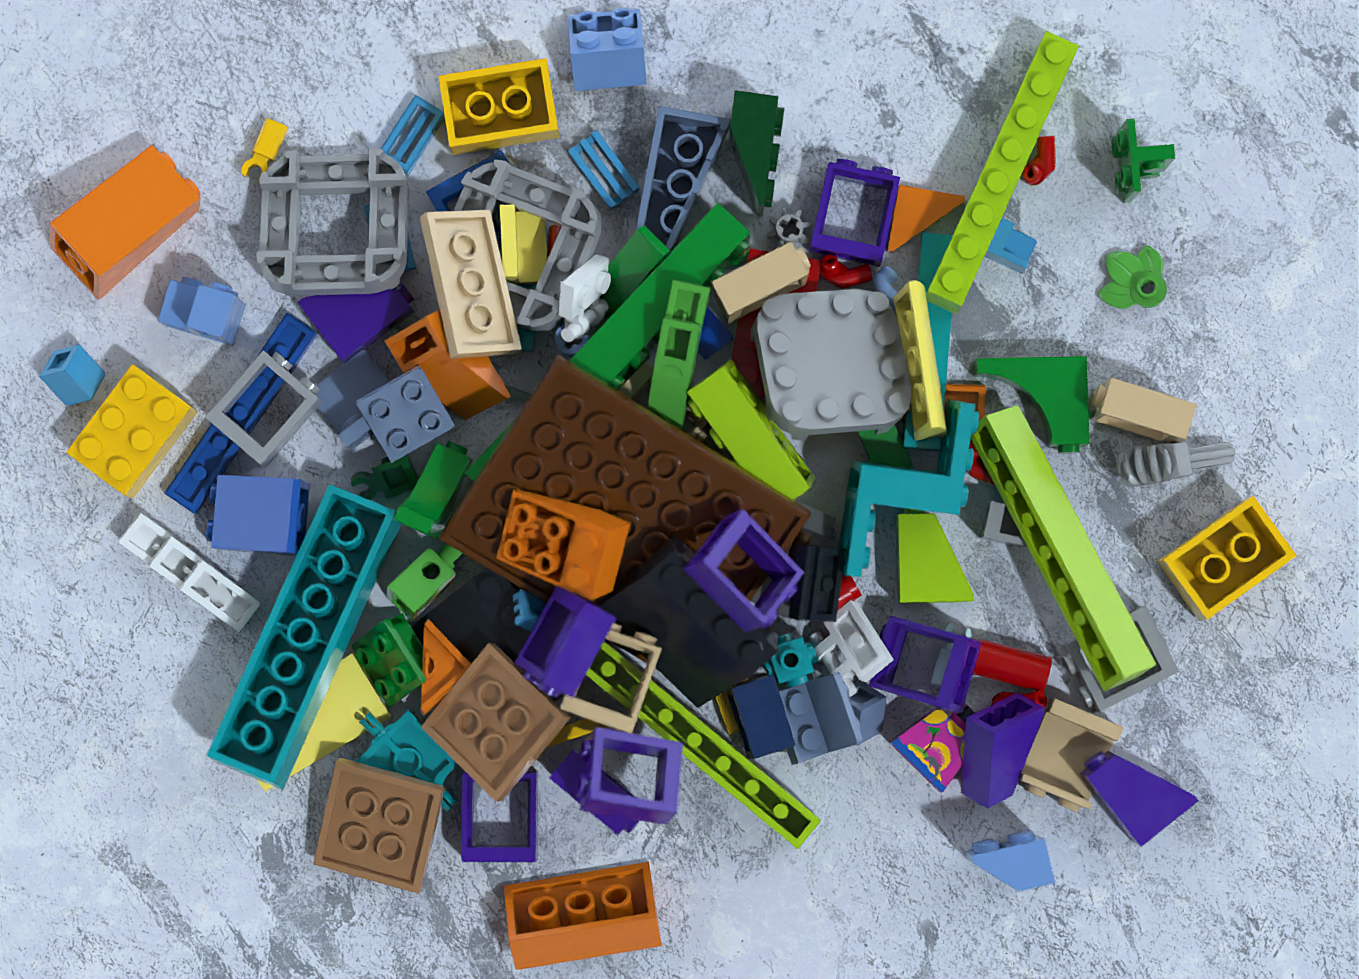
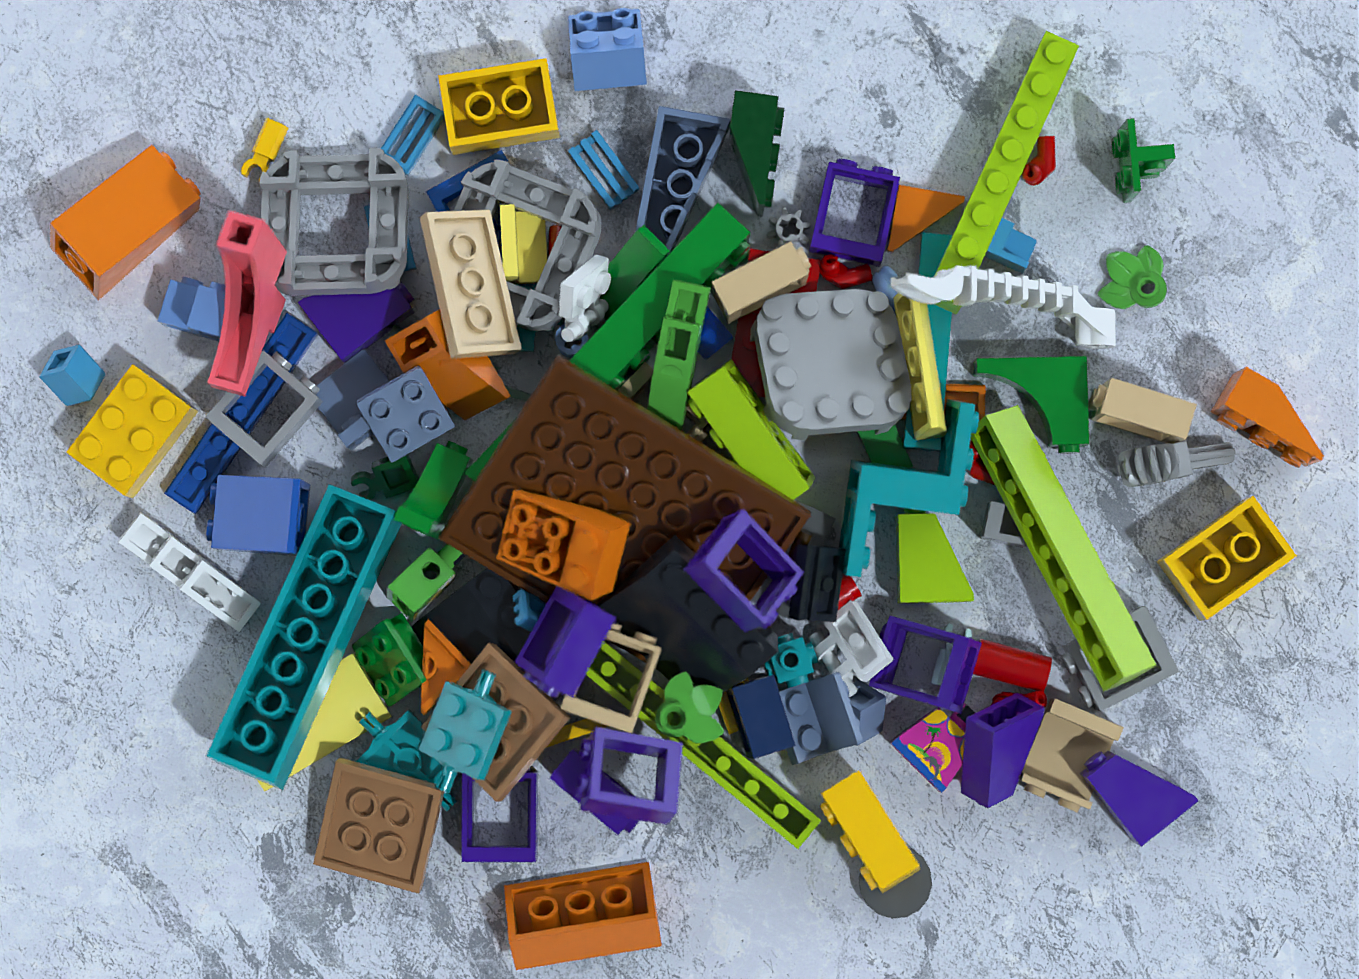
(252, 302): none -> coral arch
(465, 730): none -> teal plate
(694, 707): none -> bright green plate
(868, 833): none -> yellow brick
(902, 898): none -> dark grey tile
(967, 285): none -> white piece
(1018, 862): medium blue slope -> none
(1267, 415): none -> orange slope

